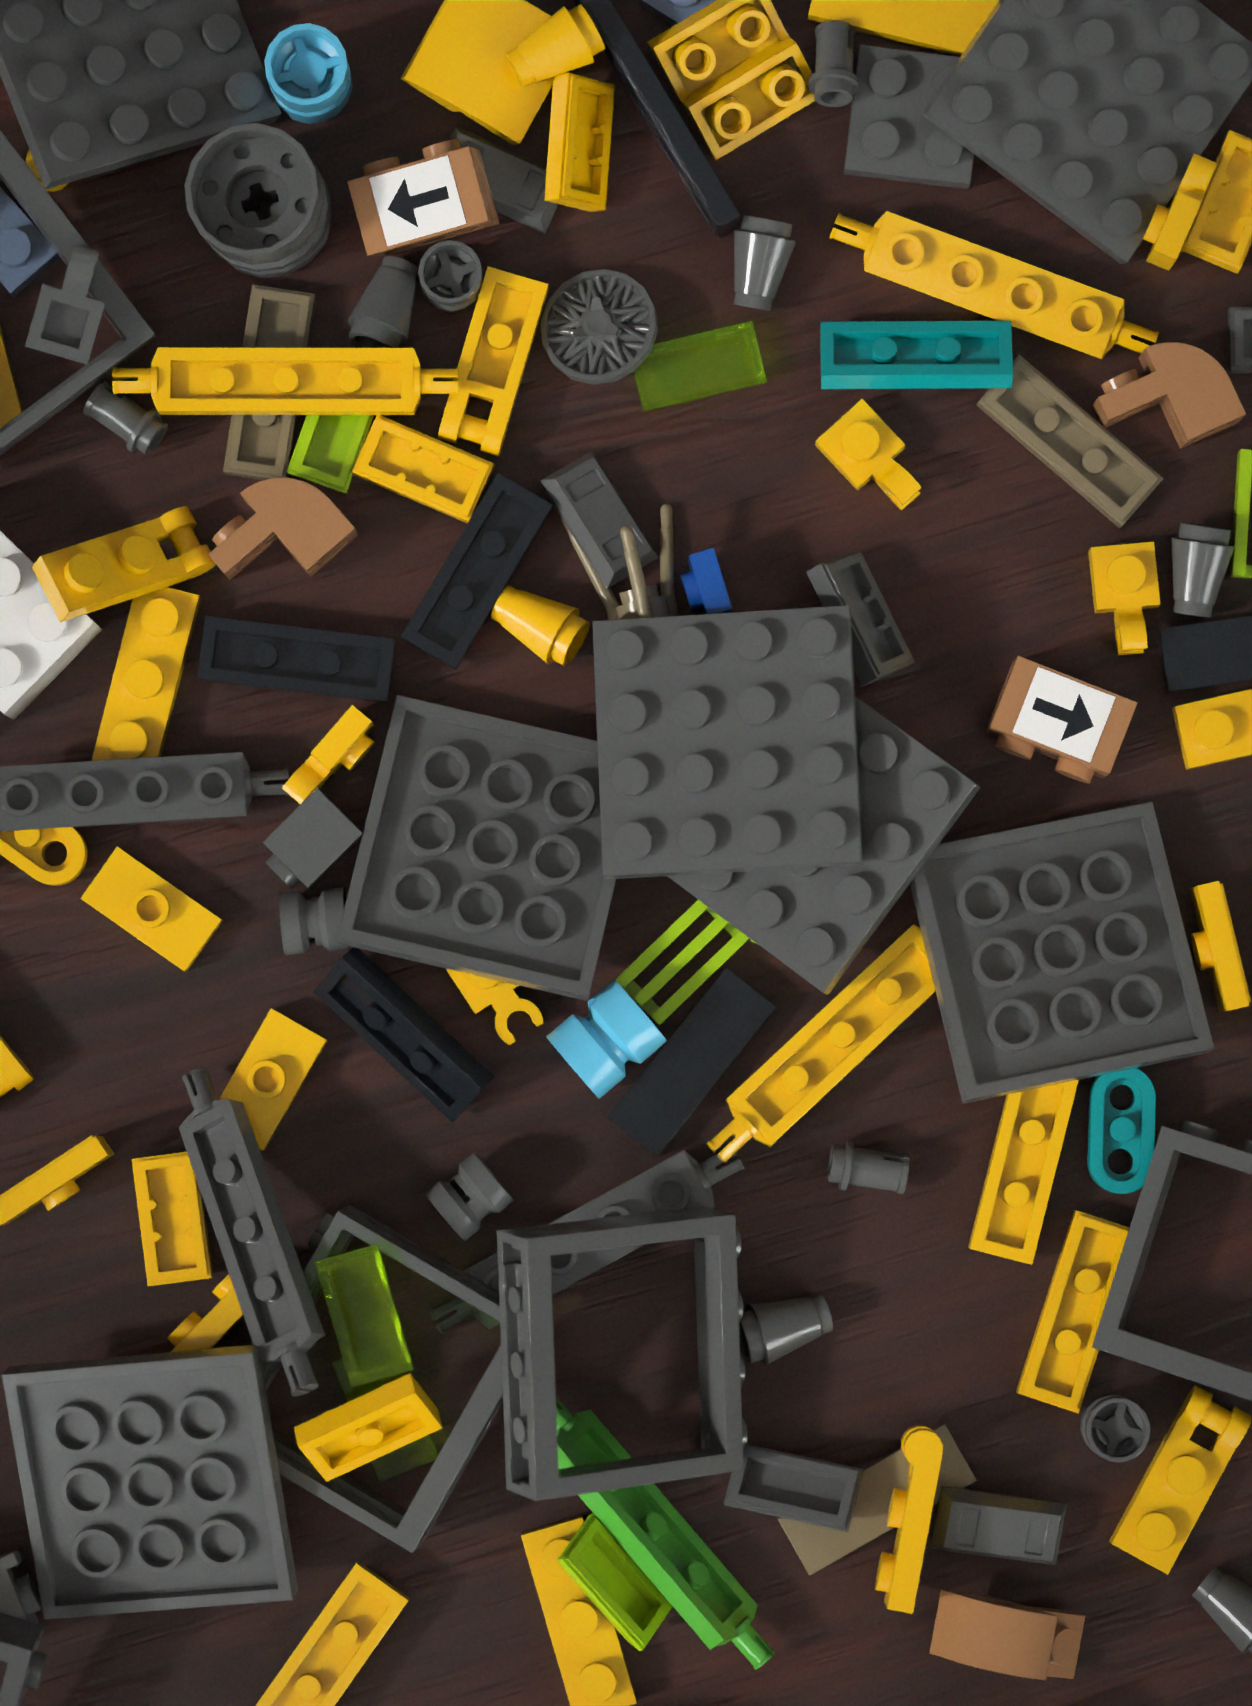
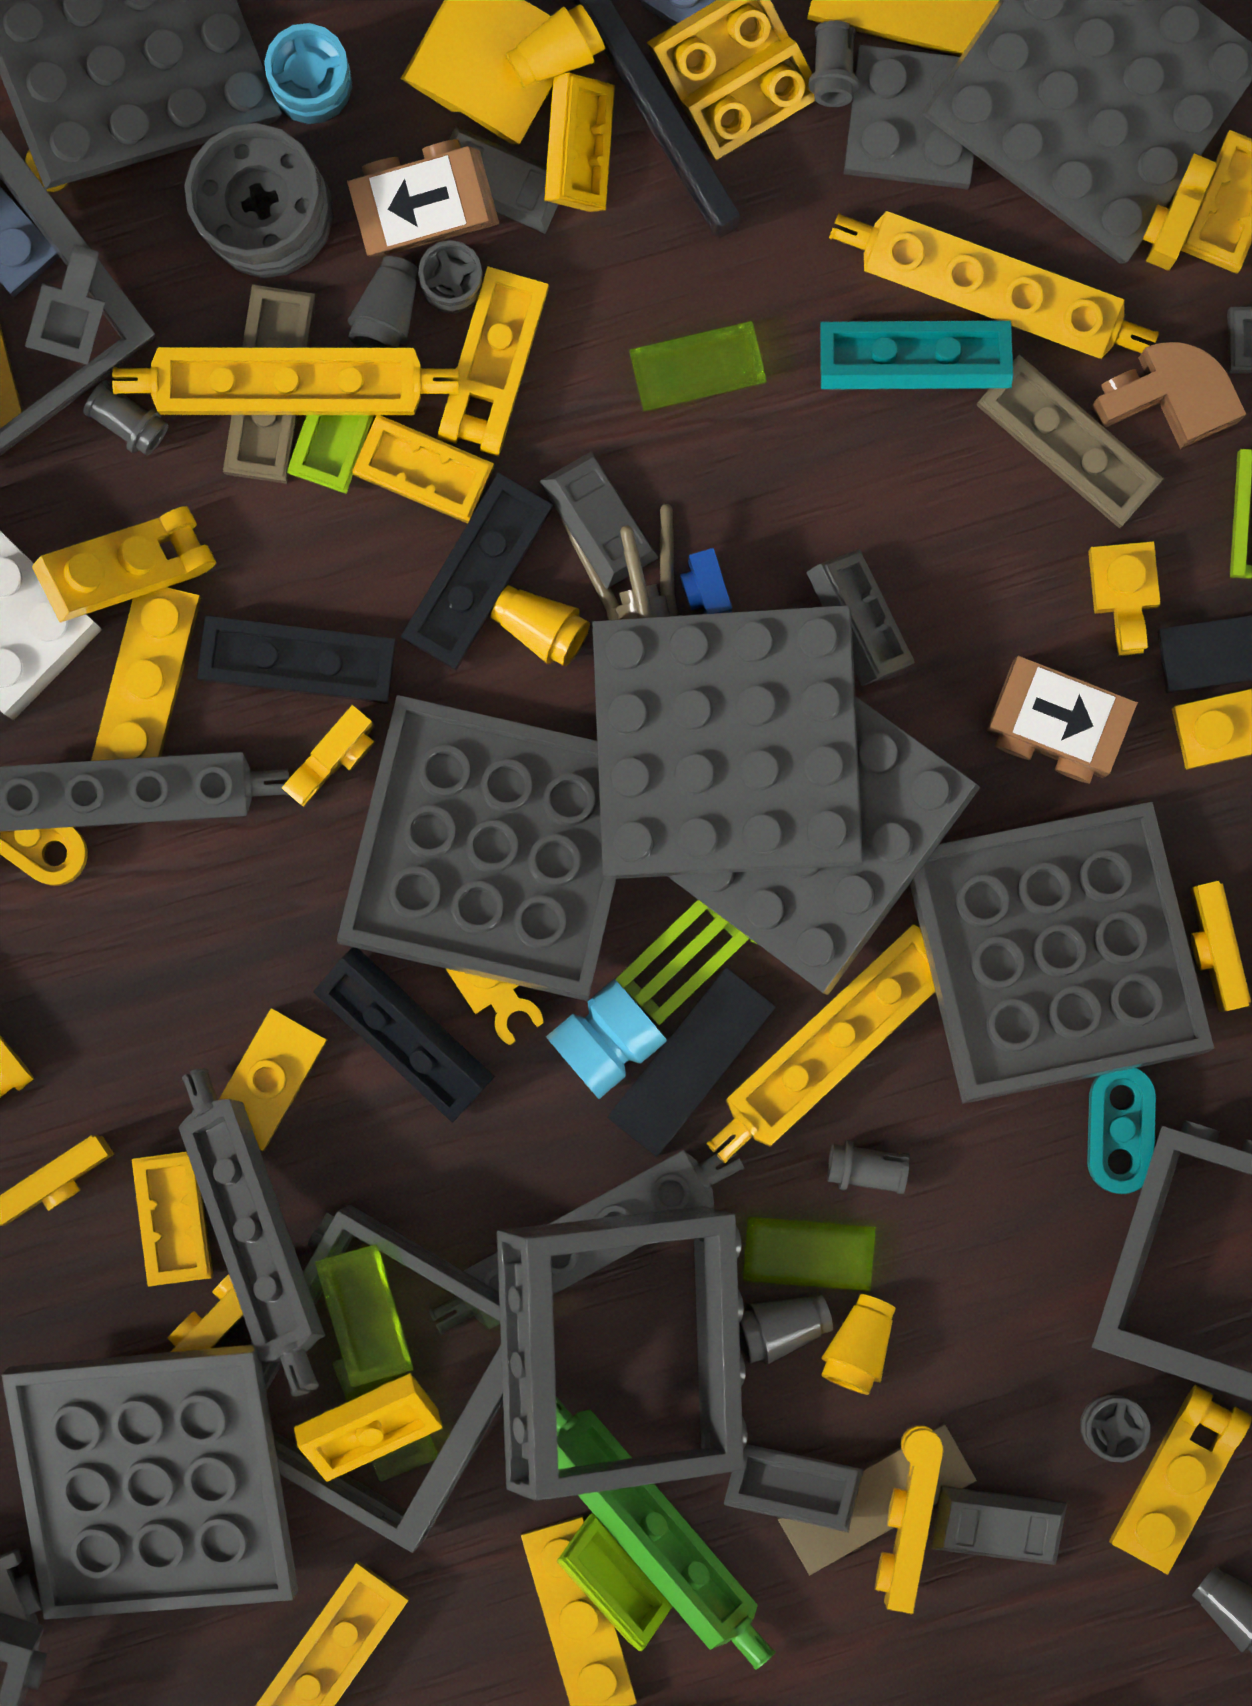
(151, 909): yellow plate -> none
(287, 512): medium nougat brick -> none
(311, 842): dark grey brick -> none
(311, 920): dark grey wheel -> none
(477, 1183): dark grey wheel -> none
(599, 326): dark grey wheel -> none
(760, 260): dark grey cone -> none
(809, 1253): none -> clear neon green tile
(860, 1346): none -> yellow cone
(865, 450): yellow plate -> none
(1006, 1636): medium nougat brick -> none
(1022, 1172): yellow plate -> none
(1061, 1348): yellow tile -> none
(1199, 567): dark grey cone -> none

